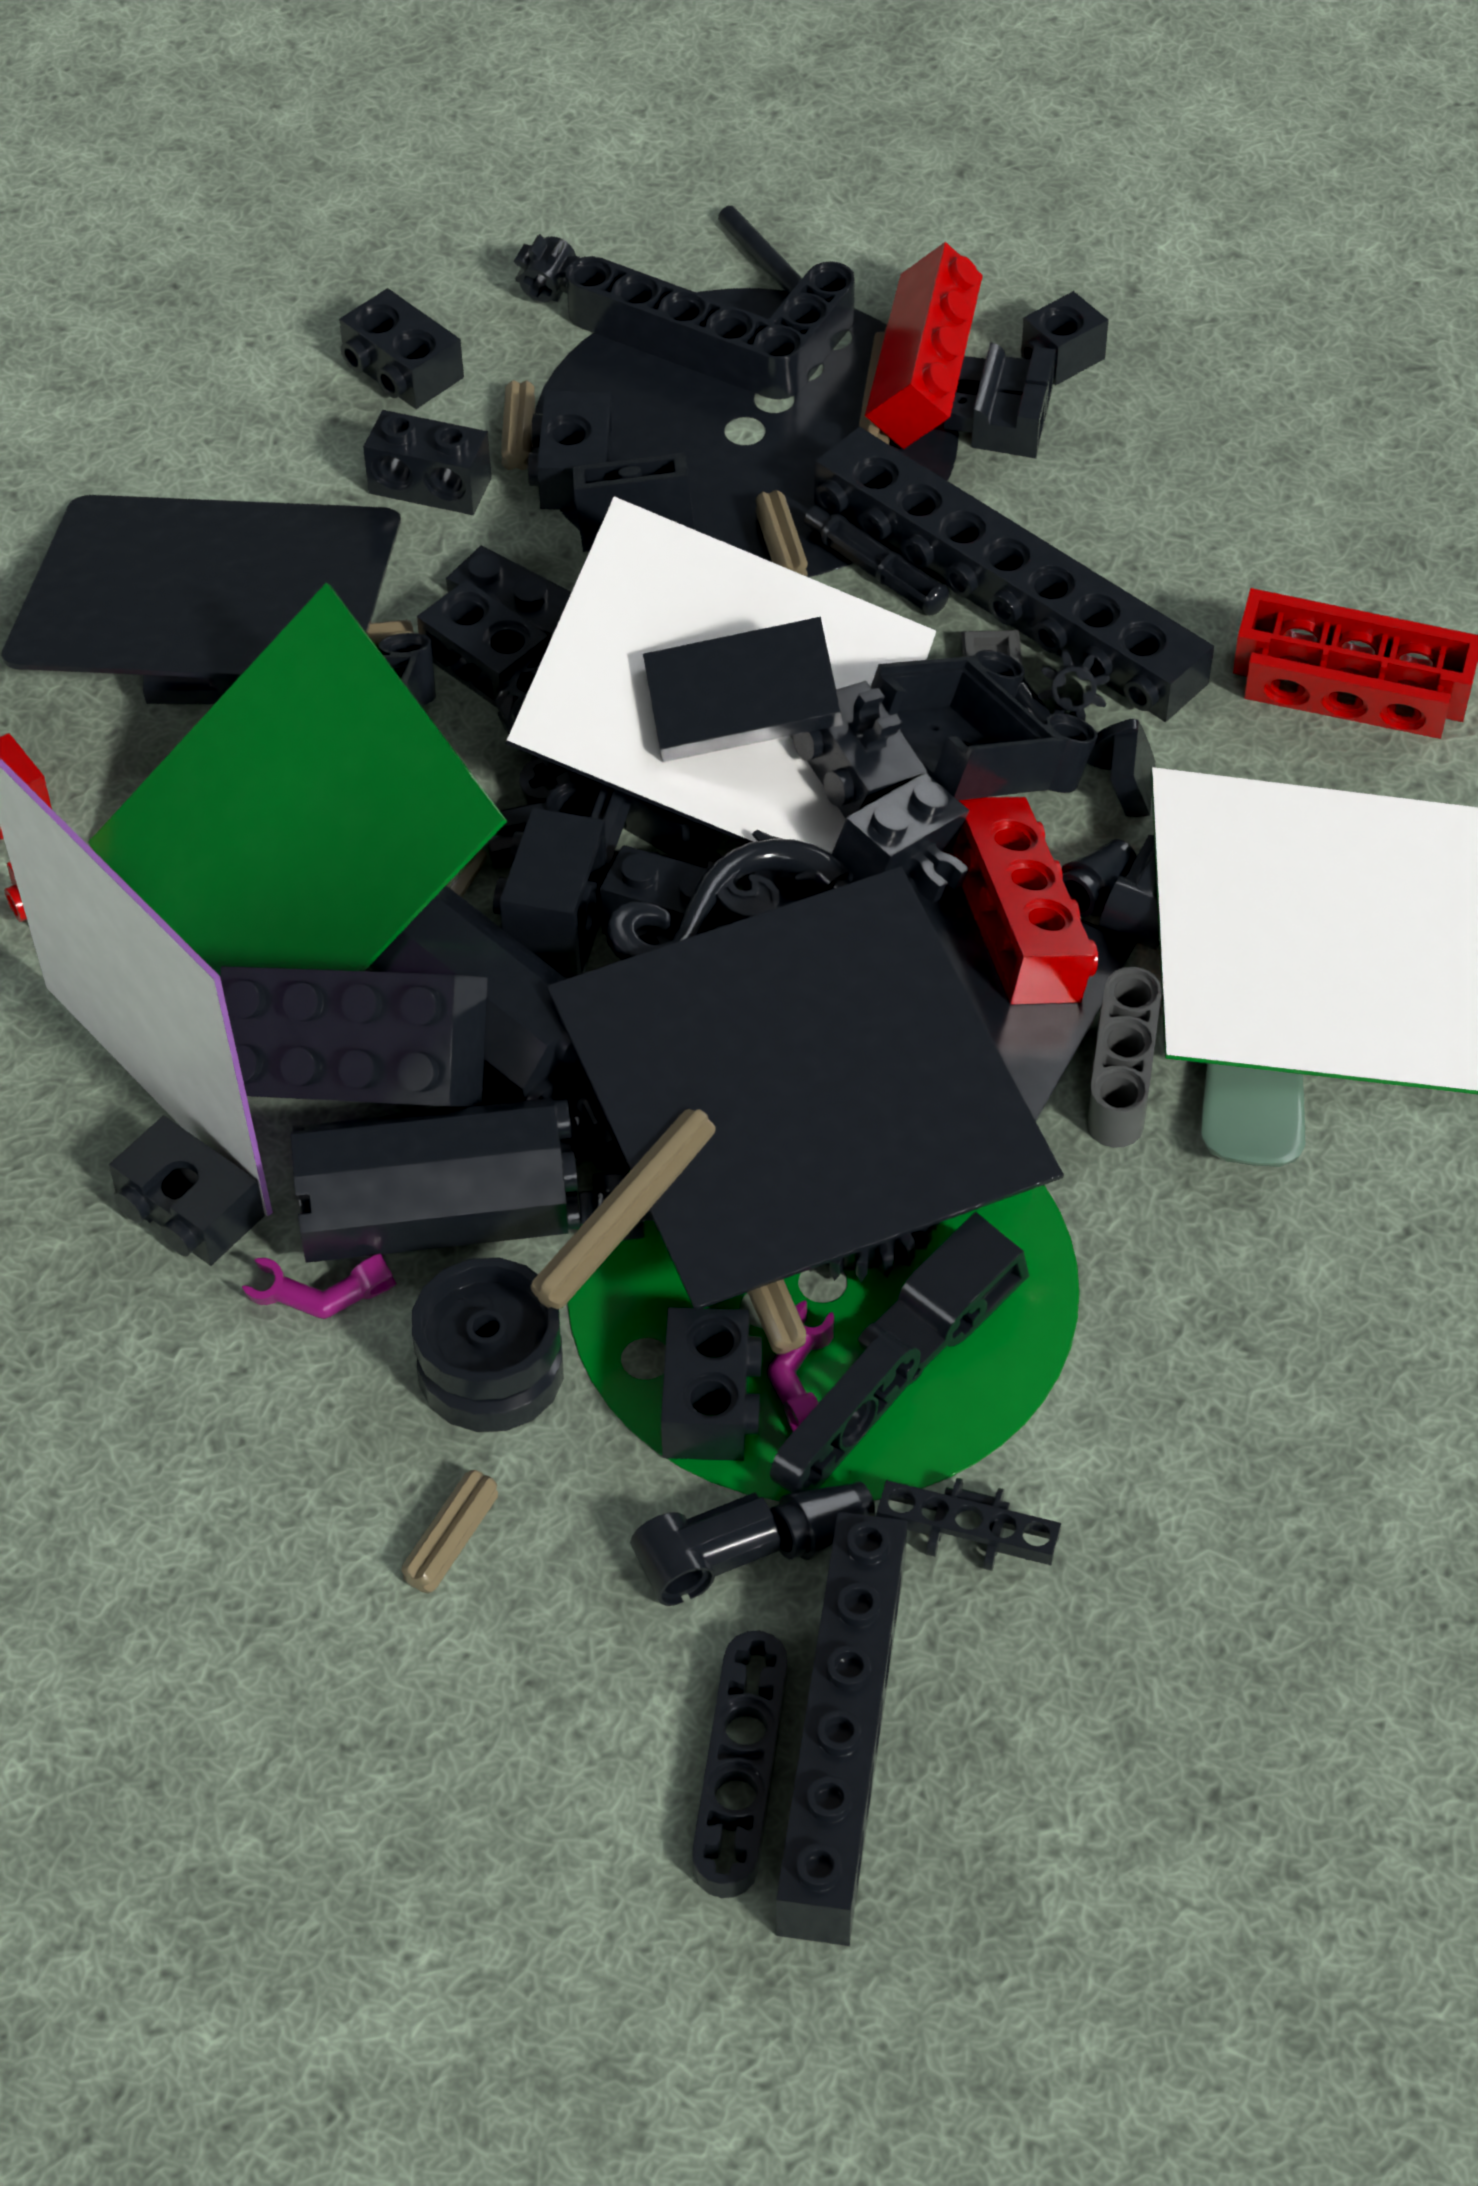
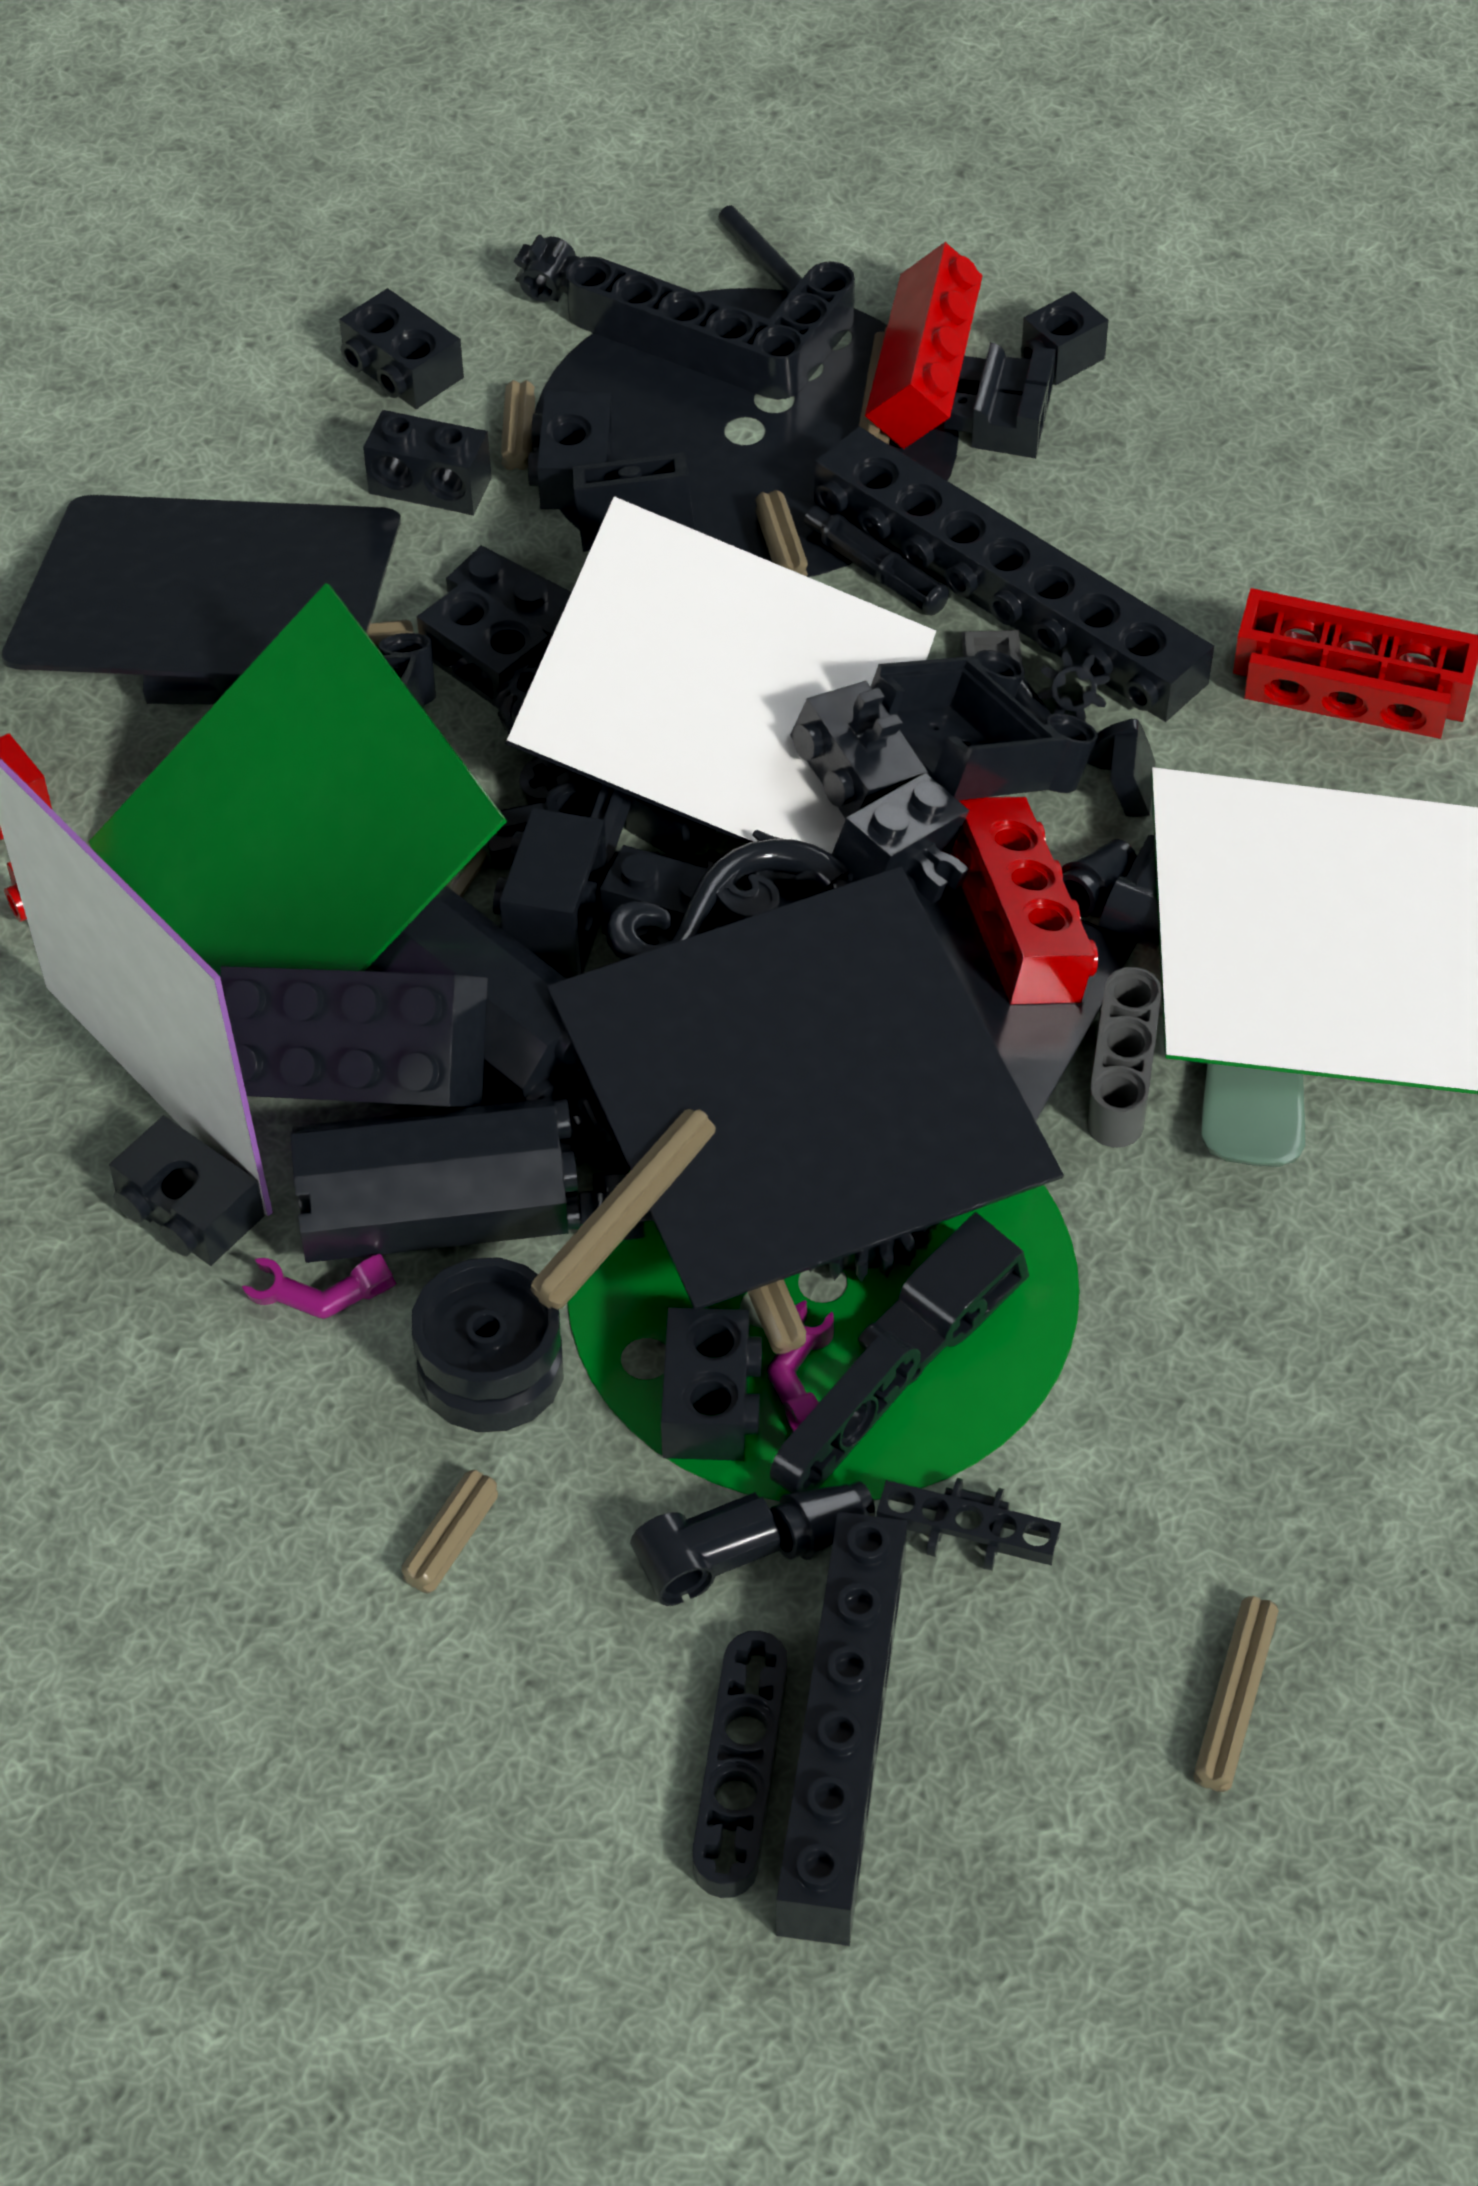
(742, 689): black tile -> none
(1236, 1694): none -> dark tan axle

